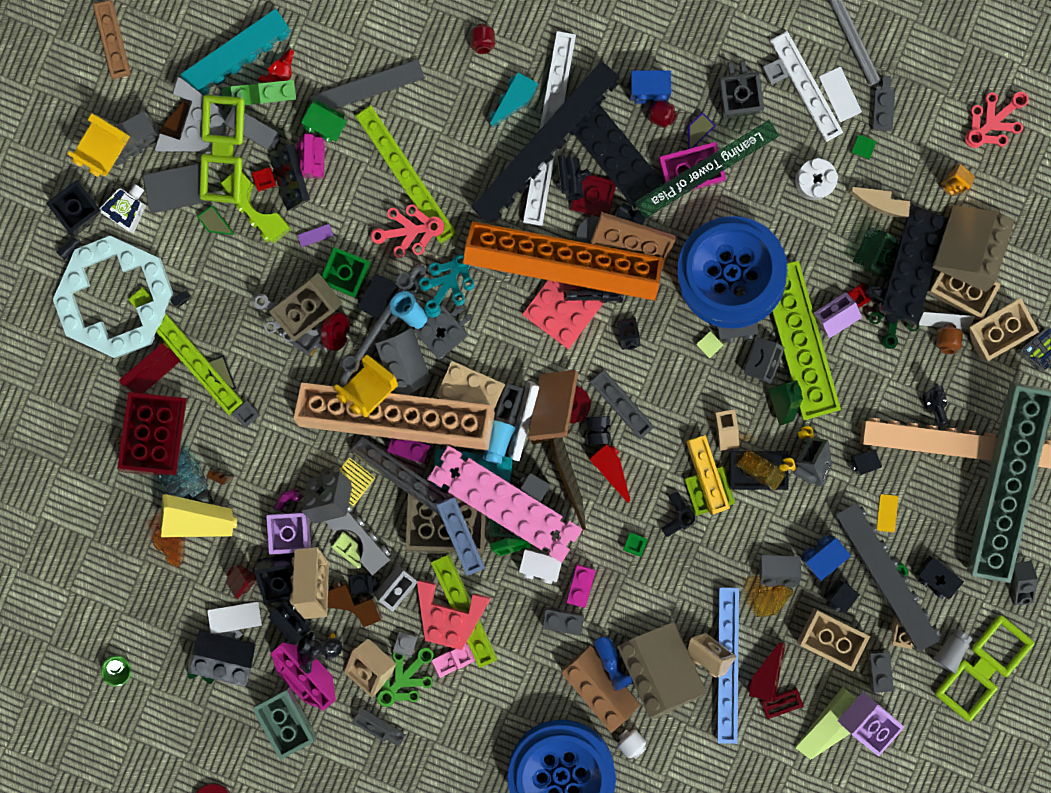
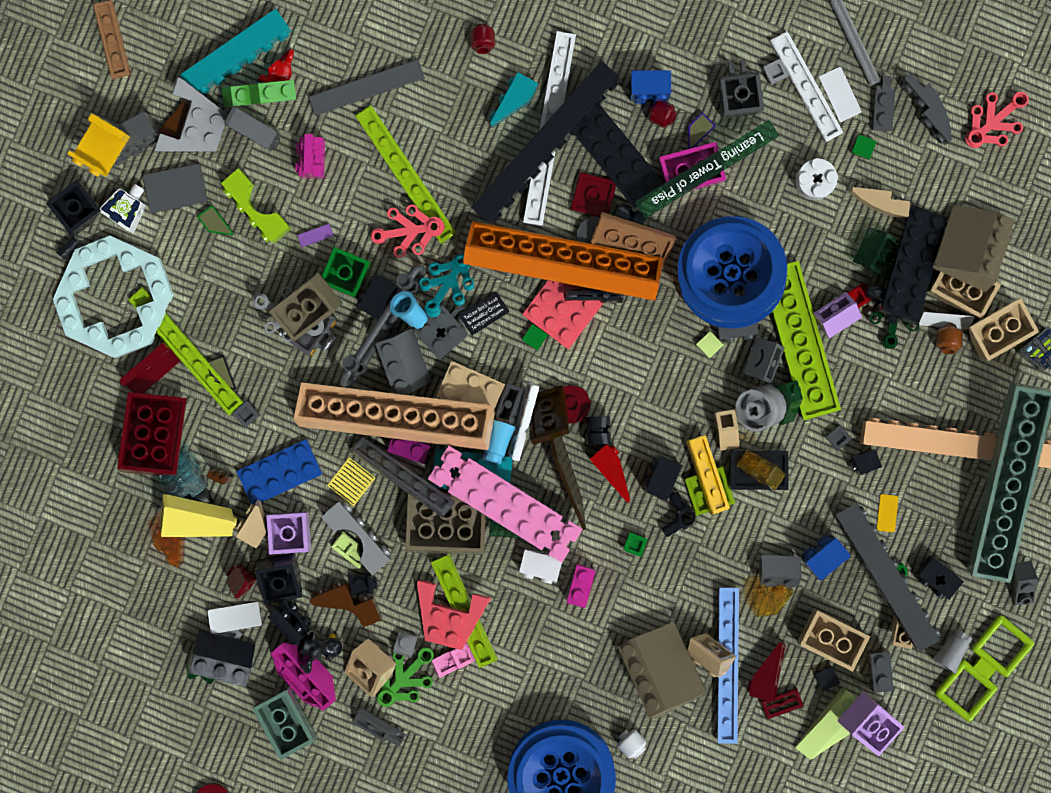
(116, 670): bright green hair -> none
(181, 299): black tile -> none
(222, 148): lime bar -> none
(254, 526): none -> tan slope
(264, 179): red plate -> none
(279, 472): none -> blue plate
(287, 496): magenta arm -> none
(289, 177): black plate -> none
(310, 583): tan brick -> none
(324, 121): green brick -> none
(327, 496): dark grey hinge -> none
(334, 331): dark red tile -> none
(367, 388): yellow panel -> none
(395, 588): light grey brick -> none
(460, 536): sand blue plate -> none
(484, 313): none -> black sticker
(509, 546): green tile -> none
(534, 486): dark grey brick -> none
(535, 337): none -> green tile
(553, 405): medium nougat tile -> none
(563, 621): dark grey brick -> none
(571, 177): black pin -> none
(596, 689): medium nougat slope -> none
(612, 663): blue piece -> none
(621, 404): dark grey tile -> none
(628, 333): black bracket -> none
(662, 477): none -> black brick
(760, 408): none -> light grey wheel
(814, 460): dark grey torso -> none
(827, 678): none -> black tile
(838, 437): none -> dark grey tile
(841, 596): black brick -> none
(935, 115): none -> dark grey slope
(935, 402): black axle -> none
(958, 181): light orange slope -> none

